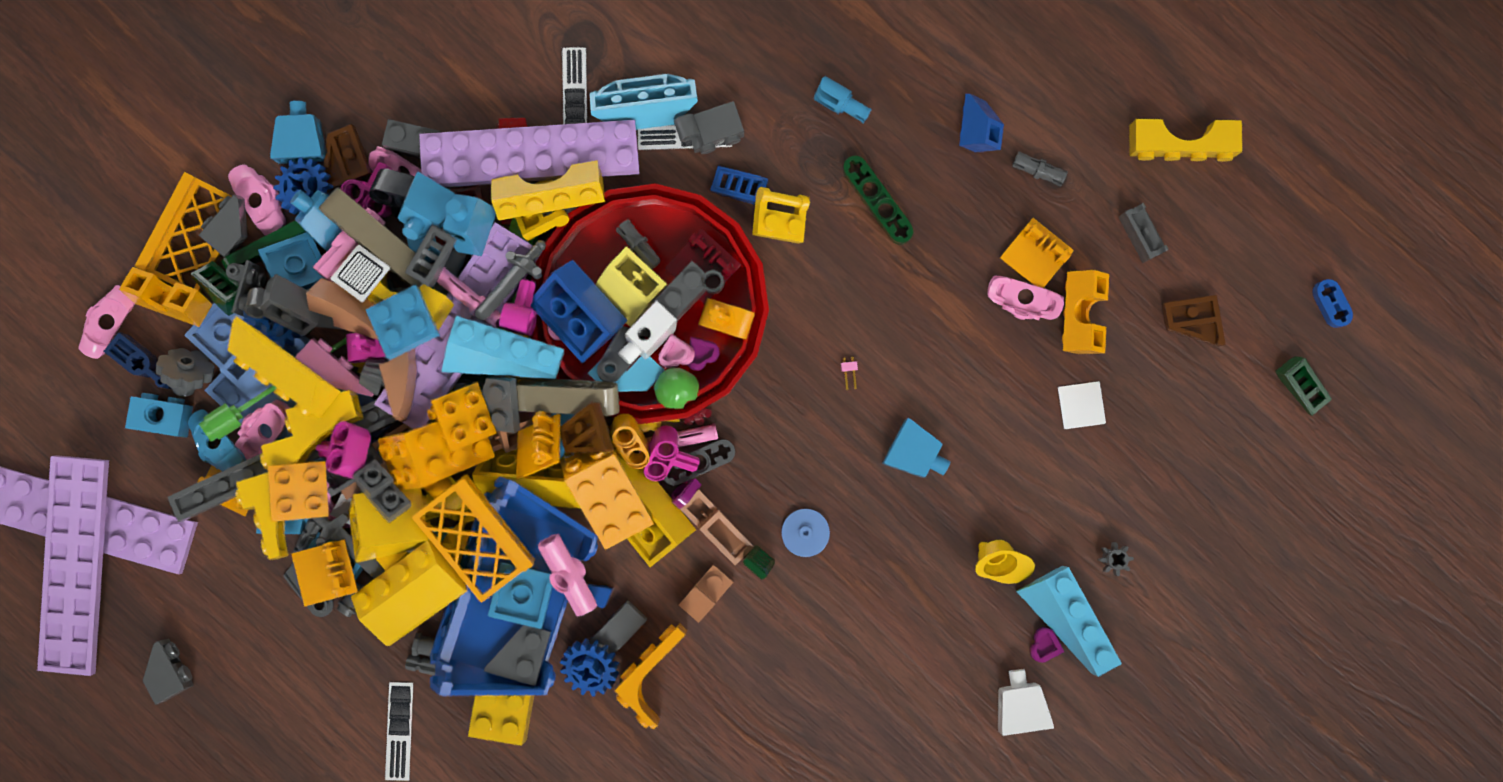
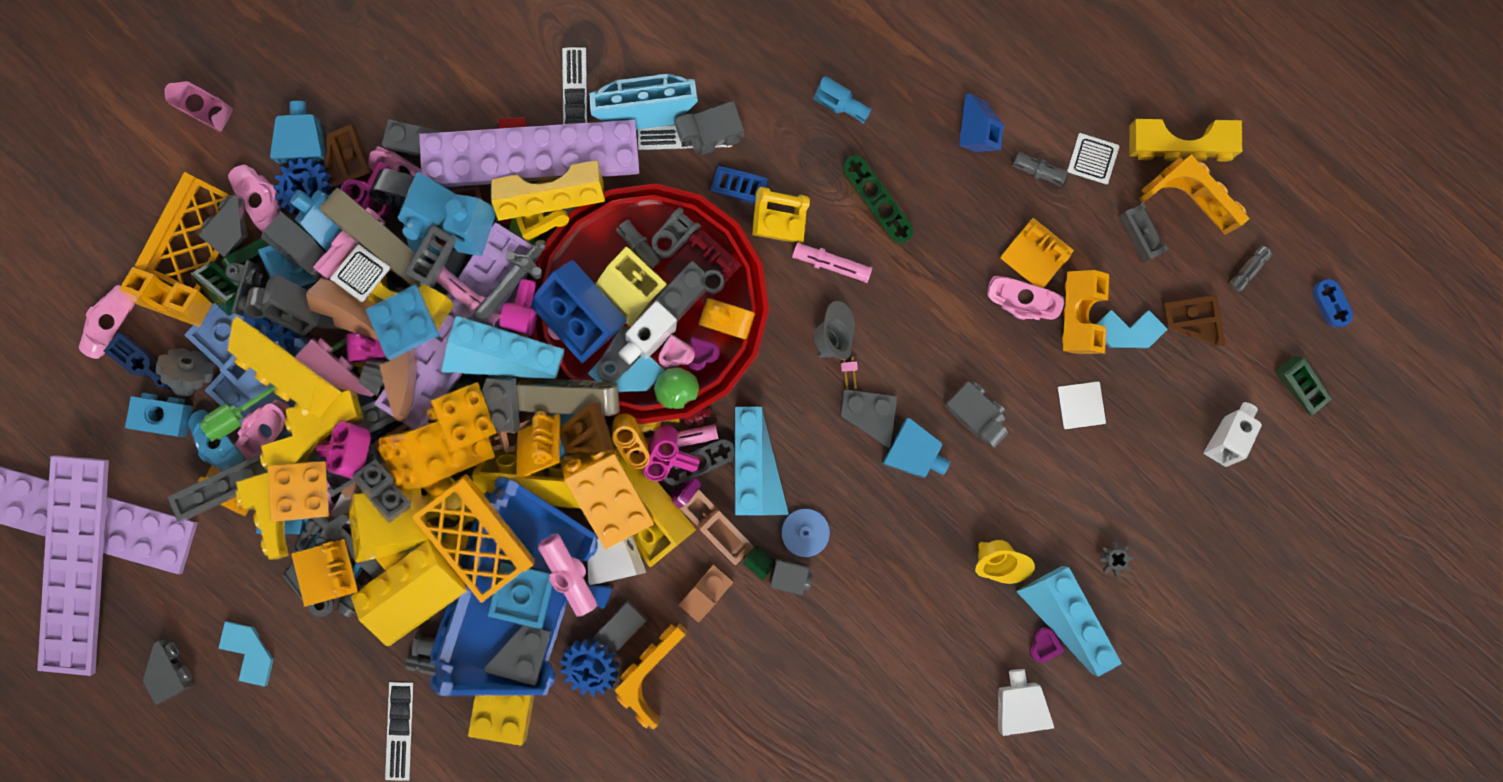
(178, 93): none -> bright pink piece
(257, 659): none -> medium azure tile
(293, 244): none -> dark grey piece
(615, 562): none -> white torso
(676, 230): none -> dark grey piece
(756, 473): none -> medium azure wedge
(790, 577): none -> dark grey brick
(832, 262): none -> bright pink pin
(836, 333): none -> dark grey piece
(870, 413): none -> dark grey wing
(978, 413): none -> dark grey hinge
(1093, 158): none -> white sticker
(1139, 335): none -> medium azure tile
(1208, 194): none -> light orange bracket
(1234, 436): none -> white torso
(1250, 268): none -> dark grey axle

